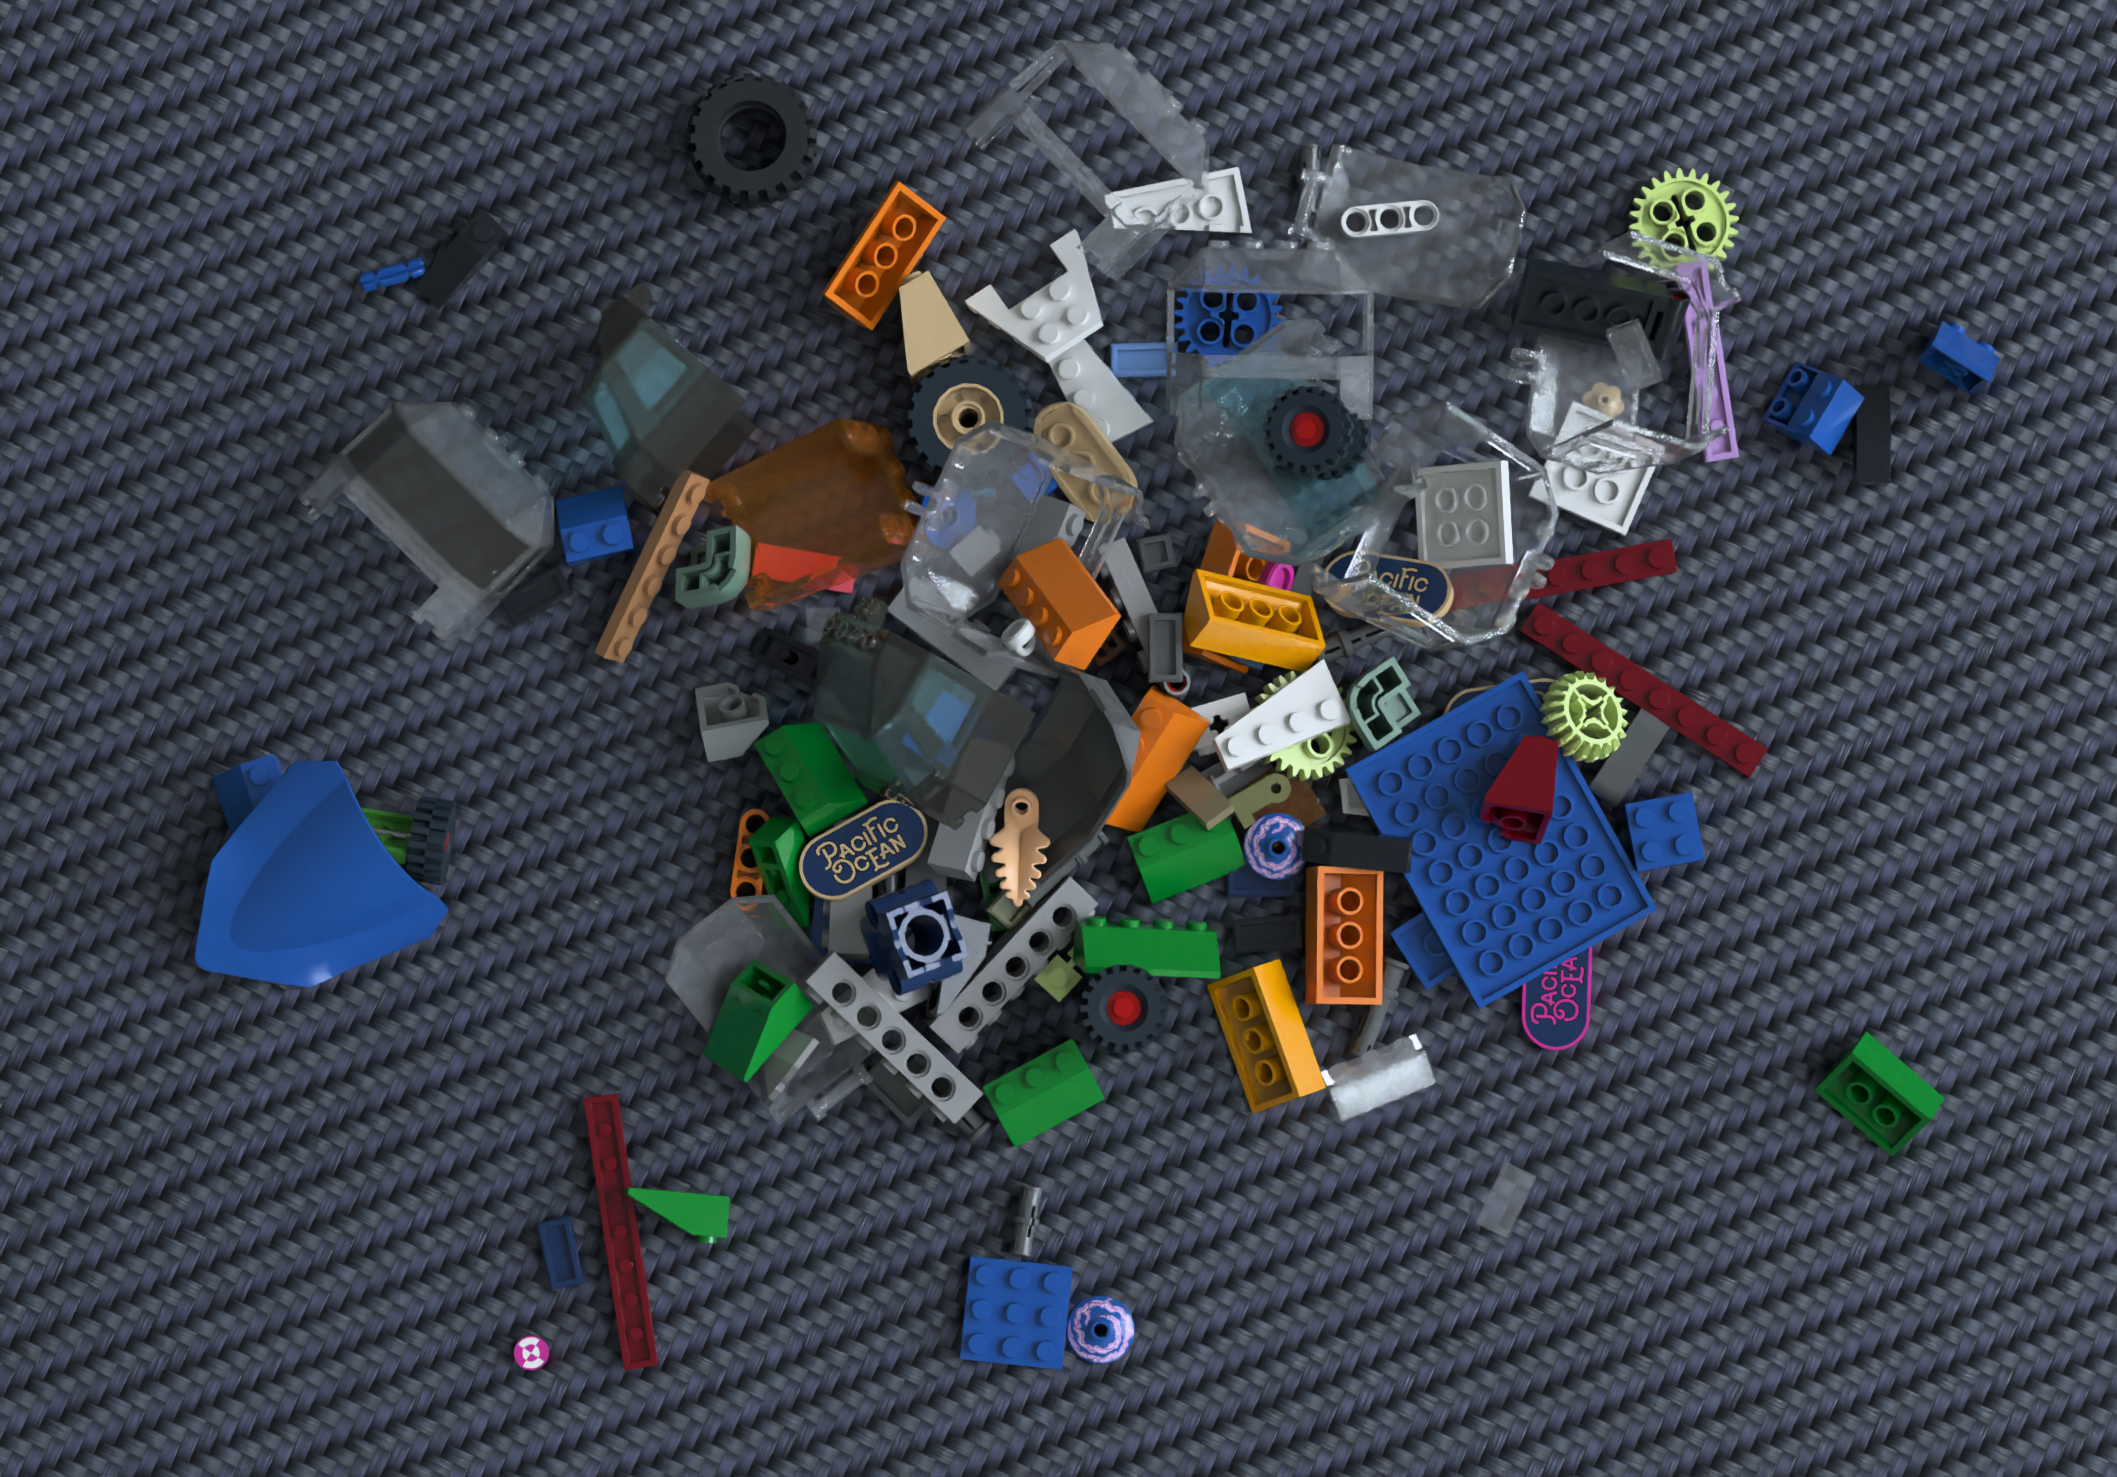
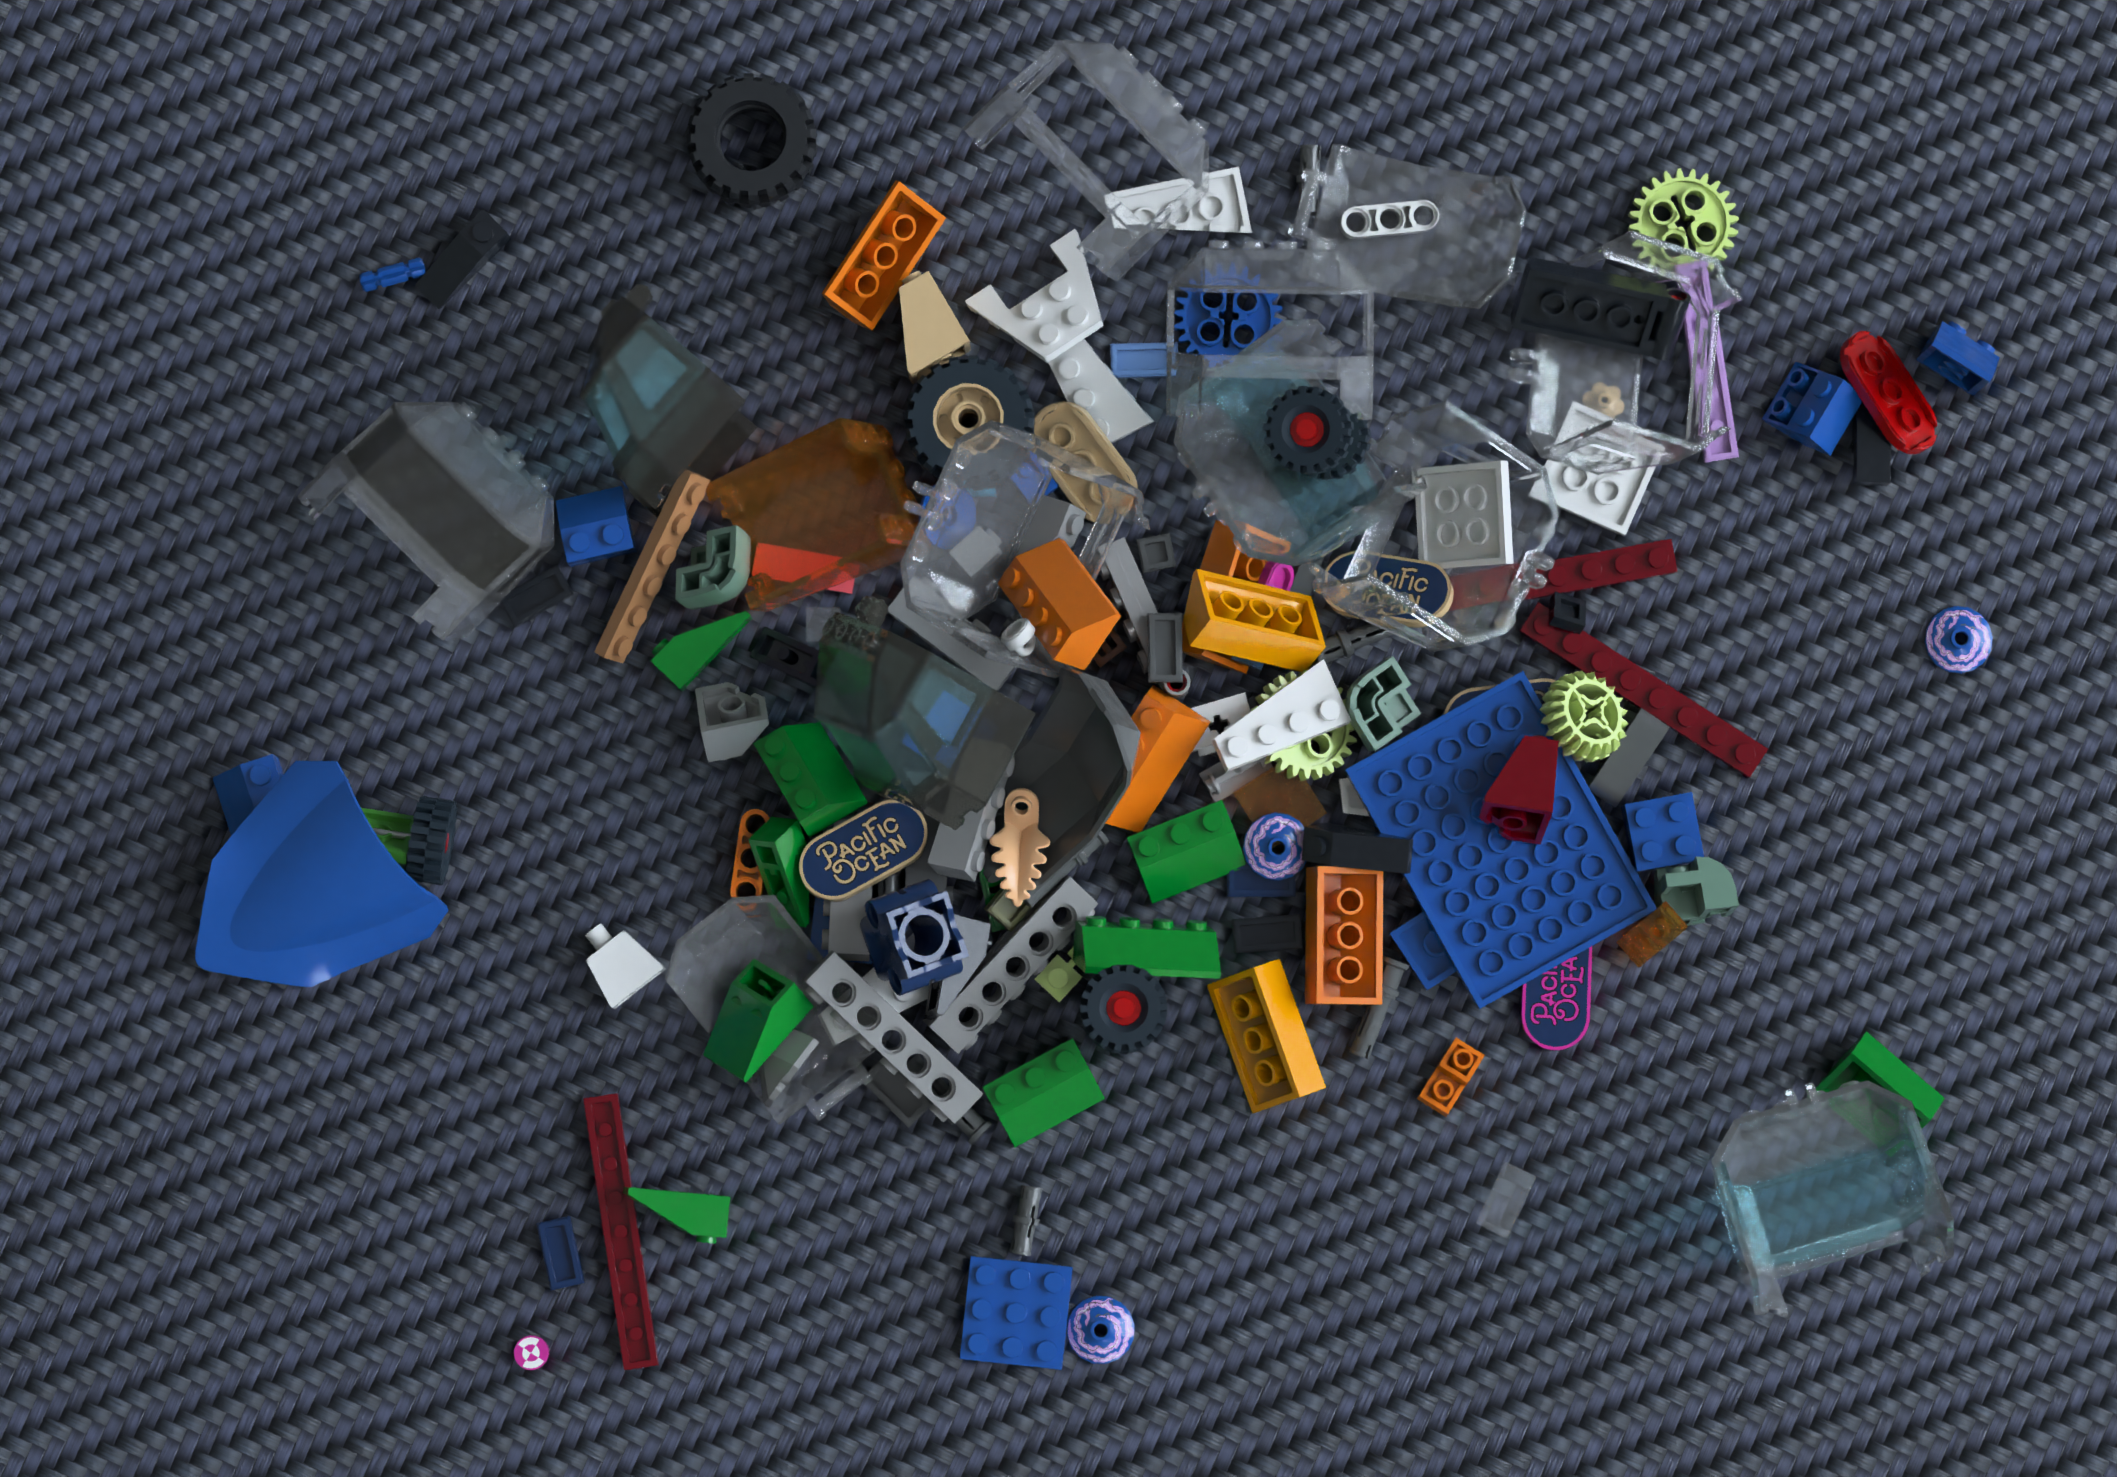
(620, 964): none -> white torso
(694, 650): none -> green slope
(1200, 797): dark tan tile -> none
(1260, 793): olive leg -> none
(1378, 1077): clear brick -> none
(1450, 1077): none -> orange slope
(1567, 612): none -> black tile
(1634, 355): clear tile -> none
(1652, 934): none -> clear orange plate
(1696, 890): none -> sand green brick
(1828, 1185): none -> windscreen
(1888, 392): none -> red tile
(1942, 645): none -> dish

